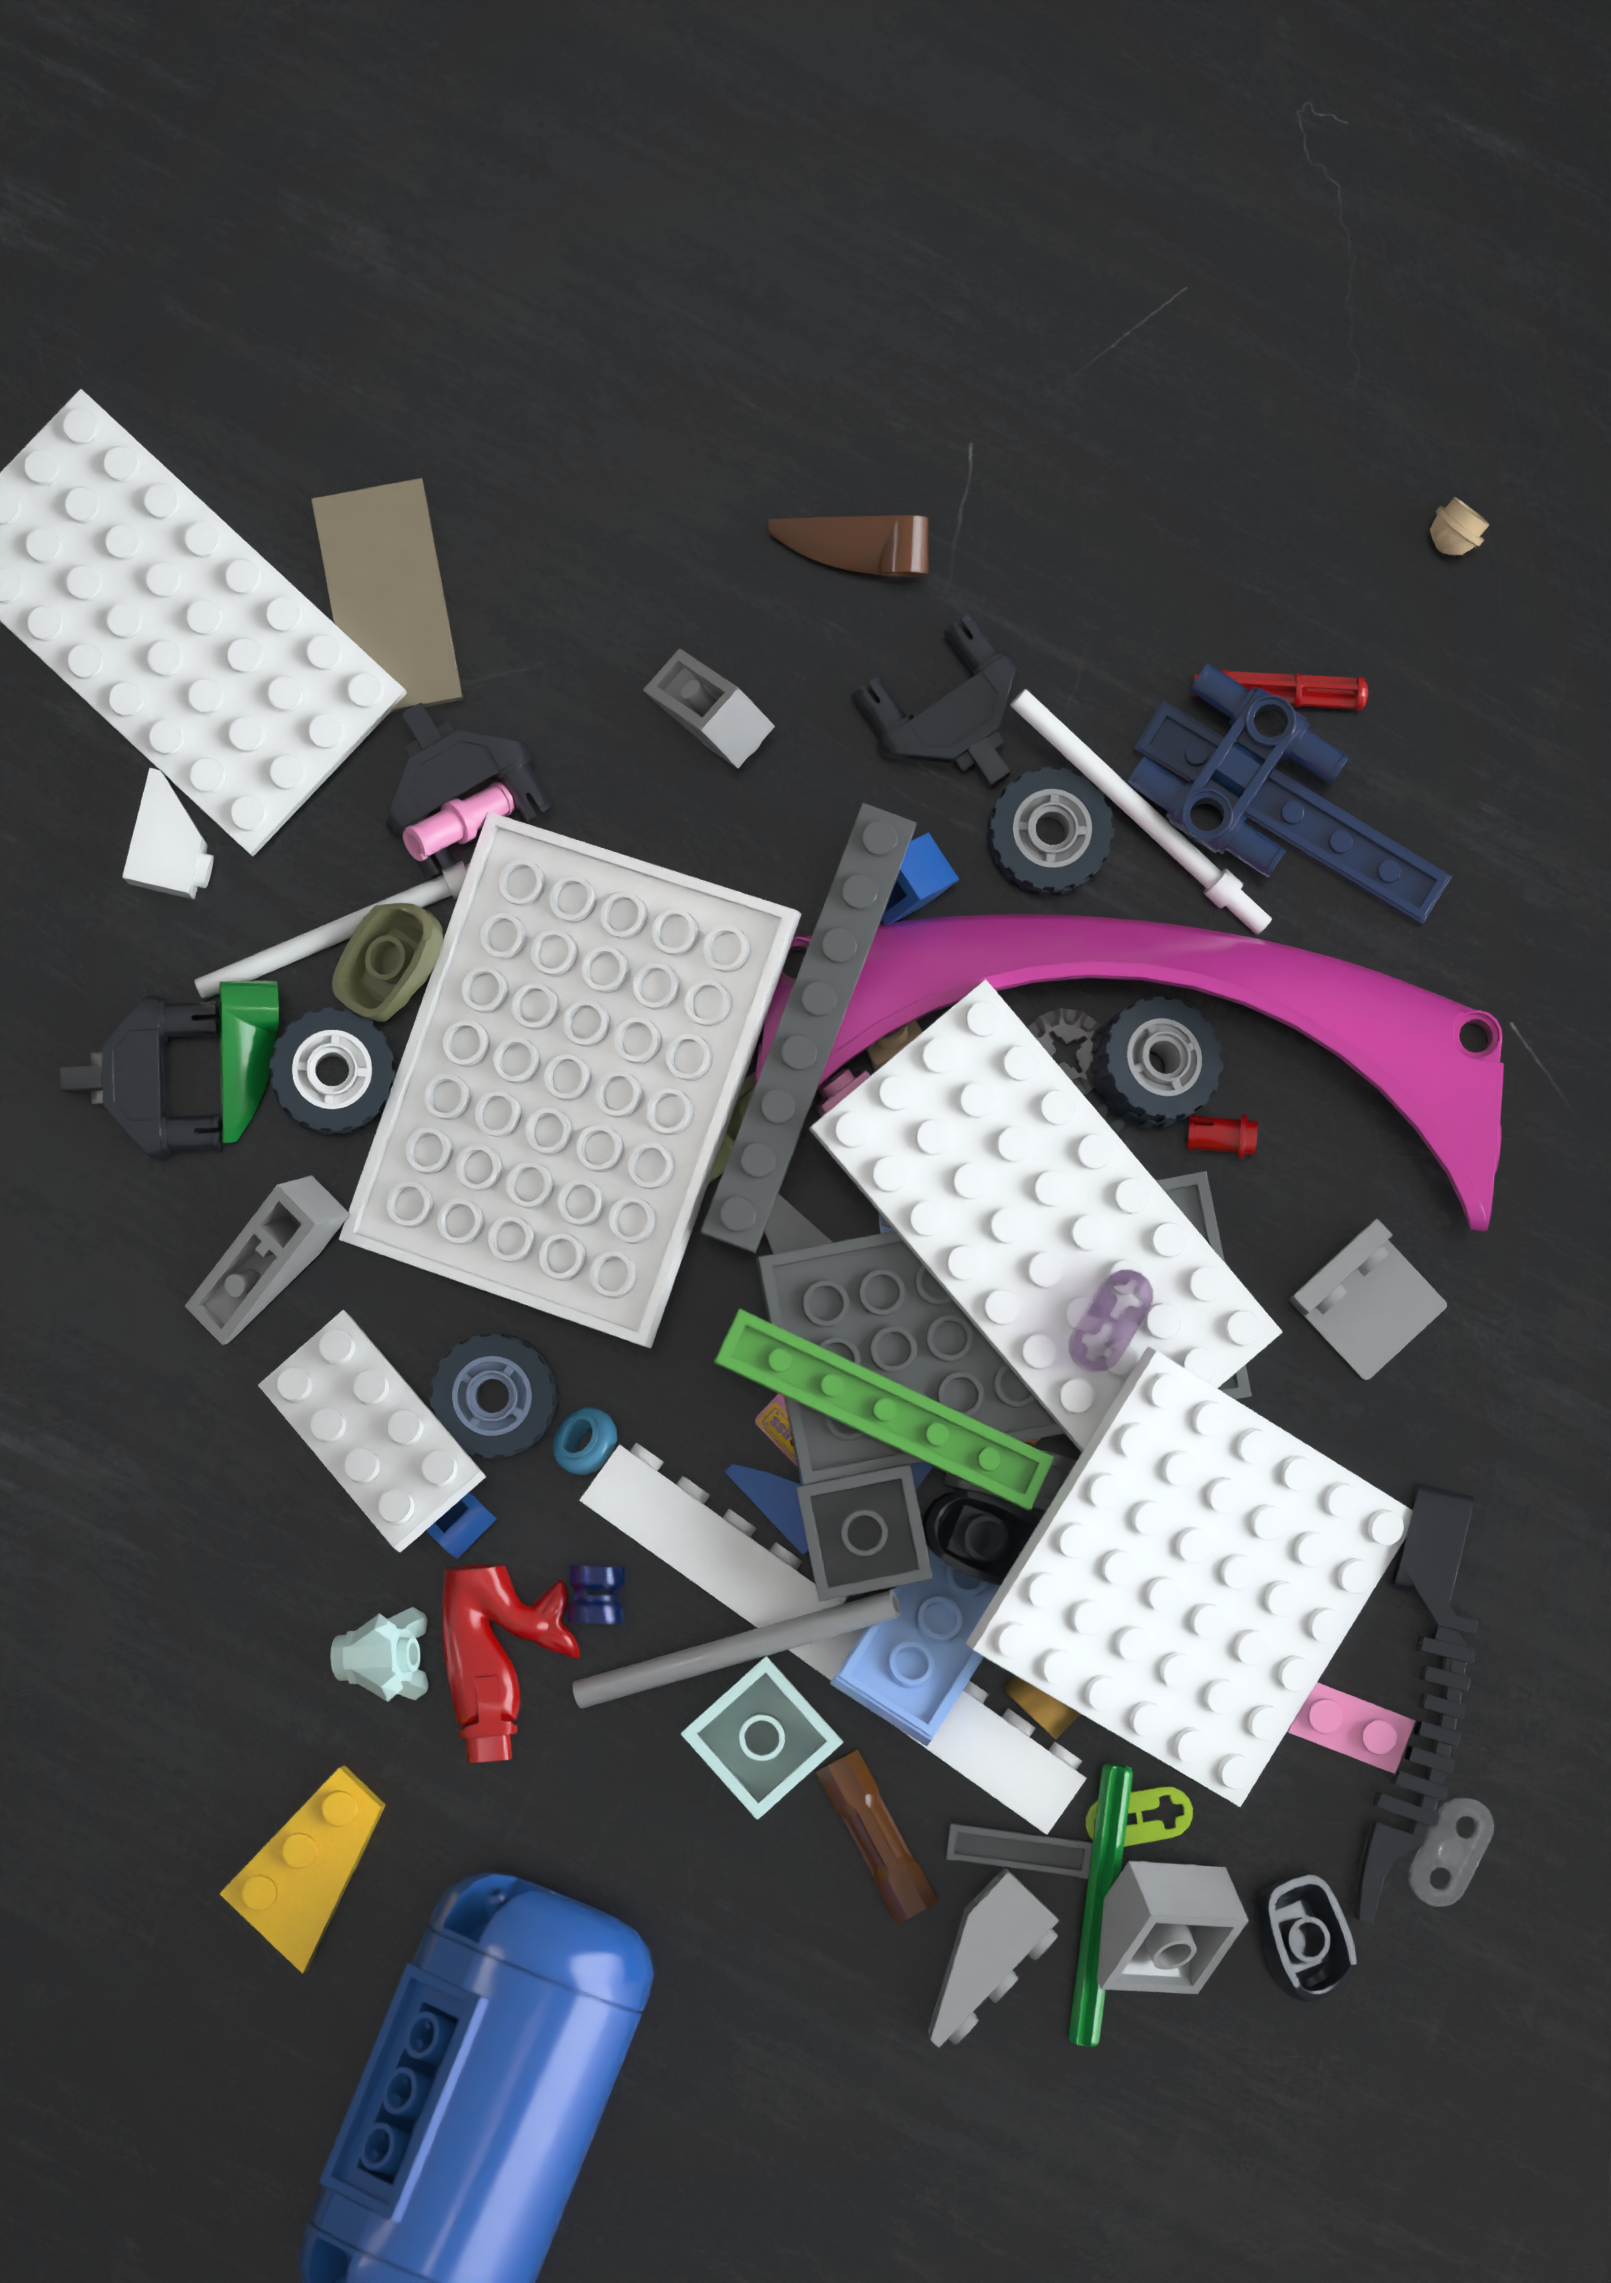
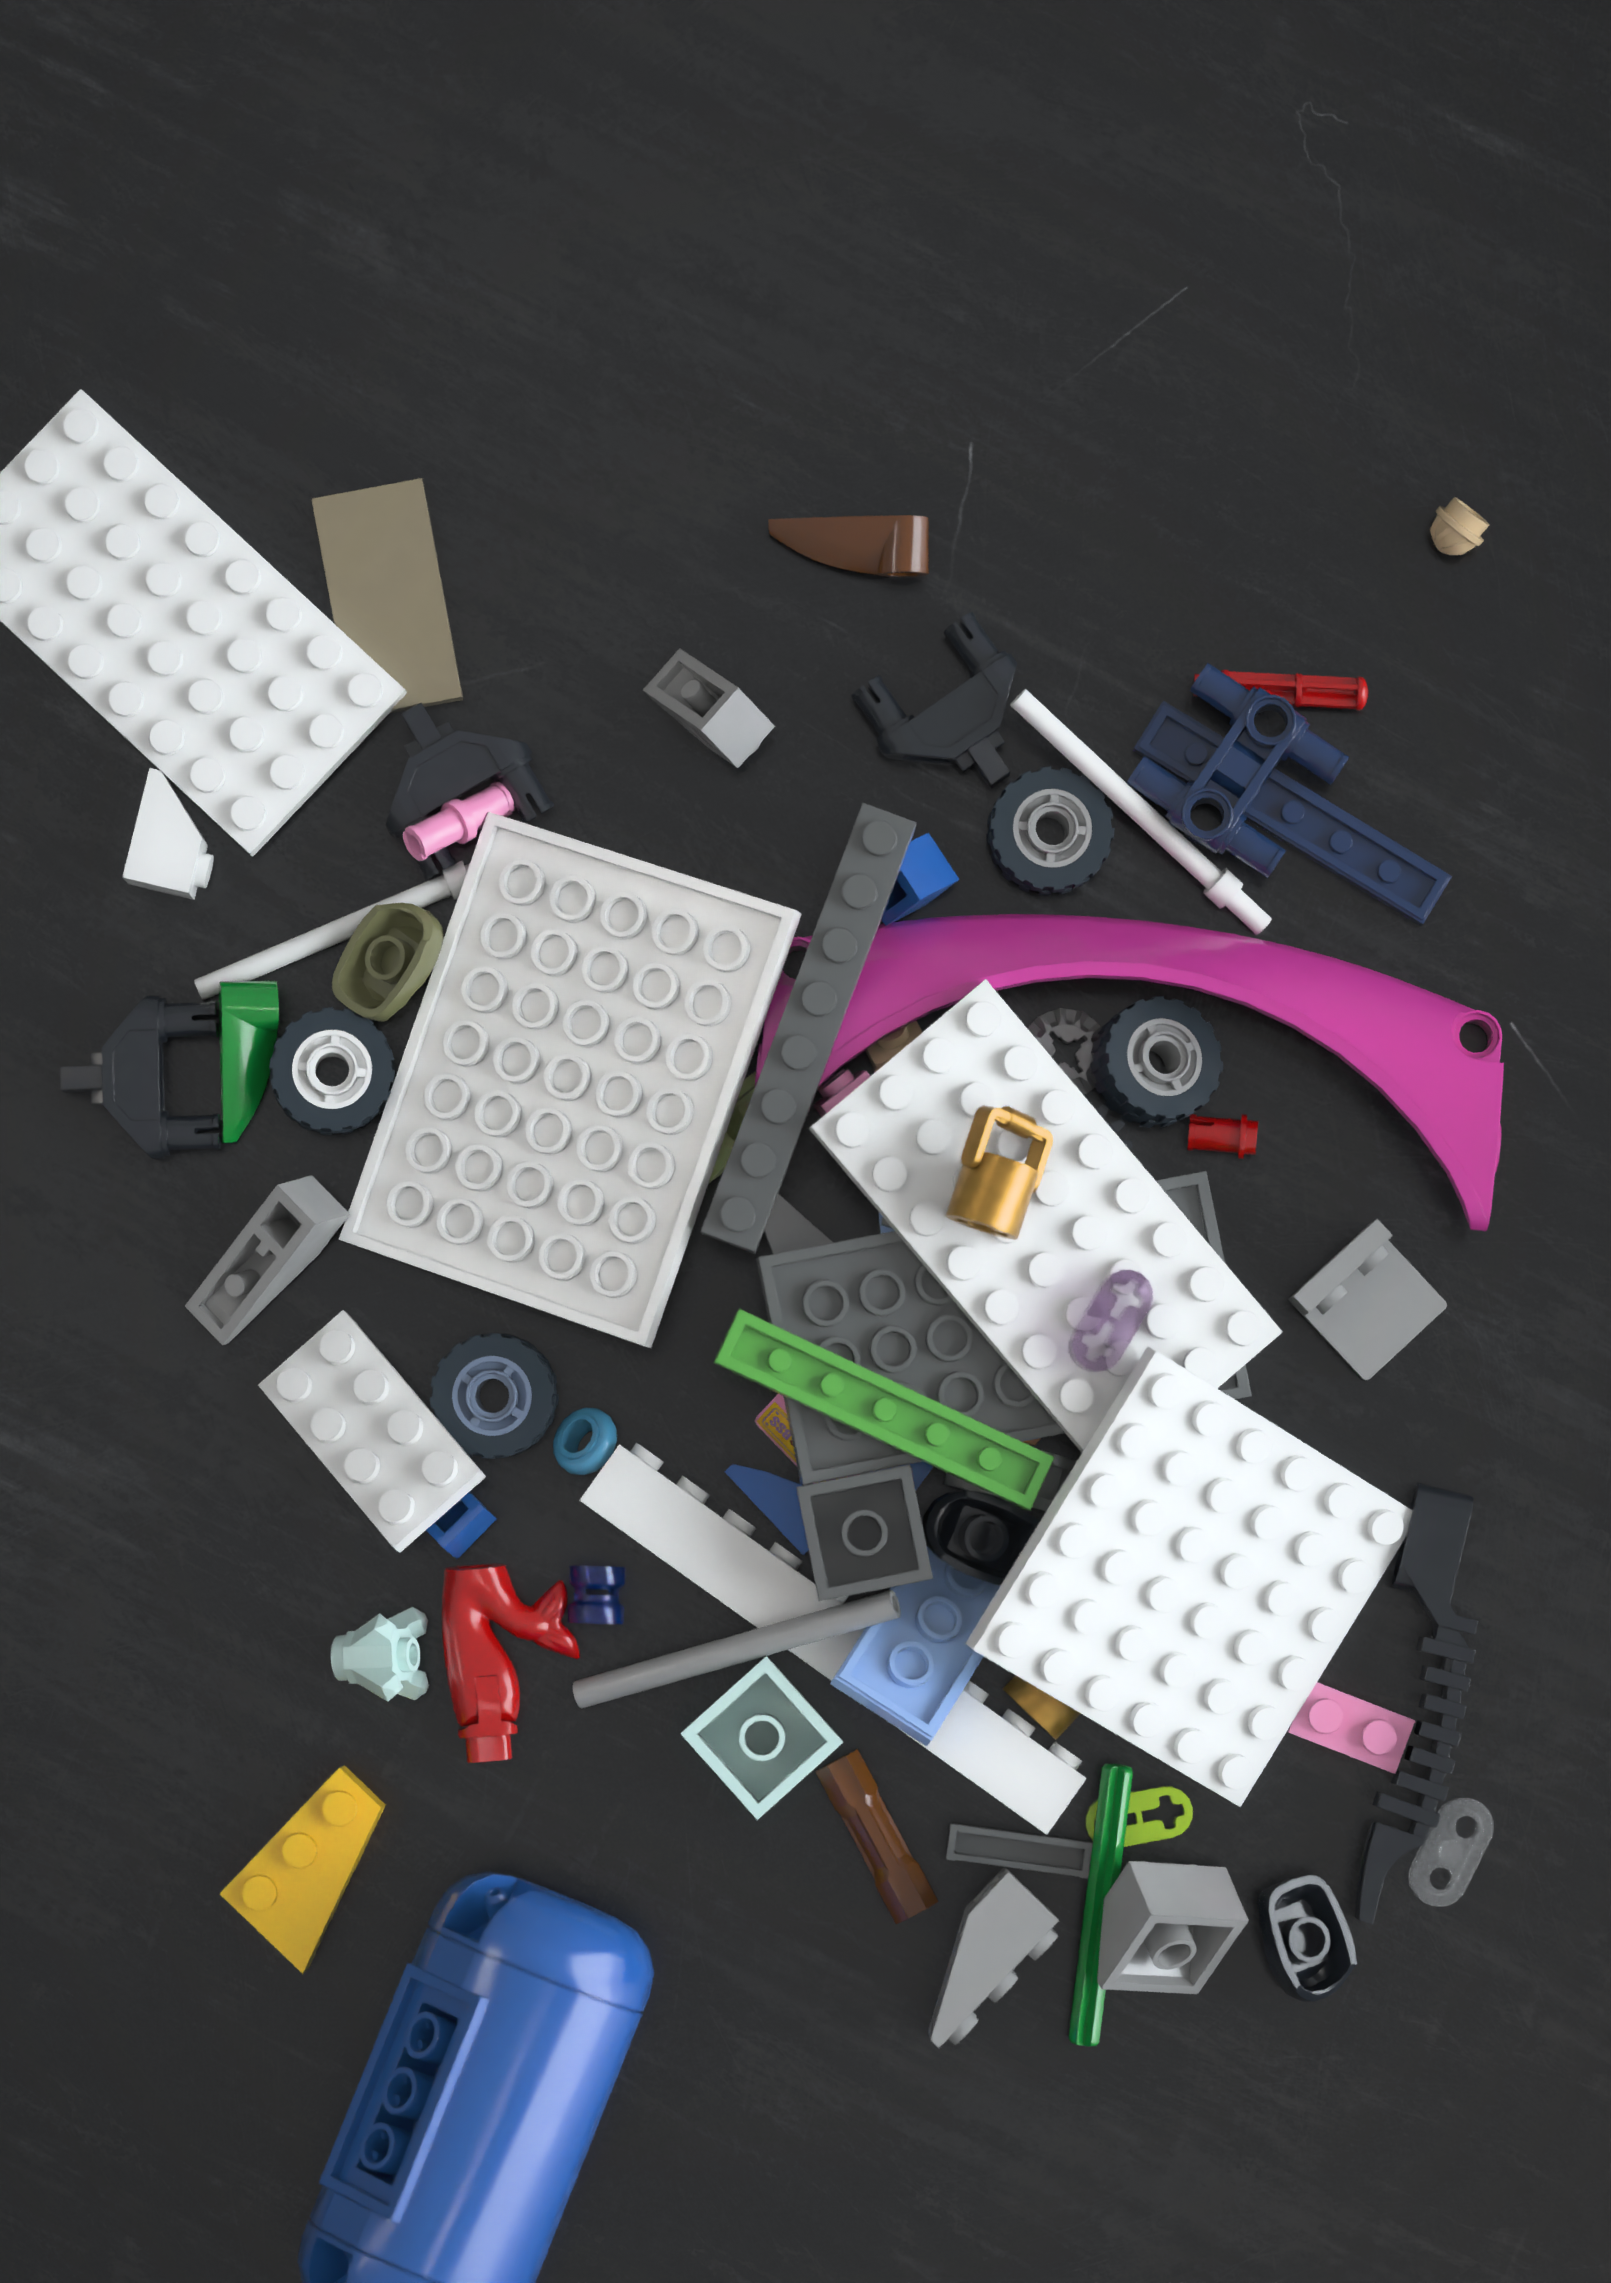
(993, 1189): none -> pearl gold piece

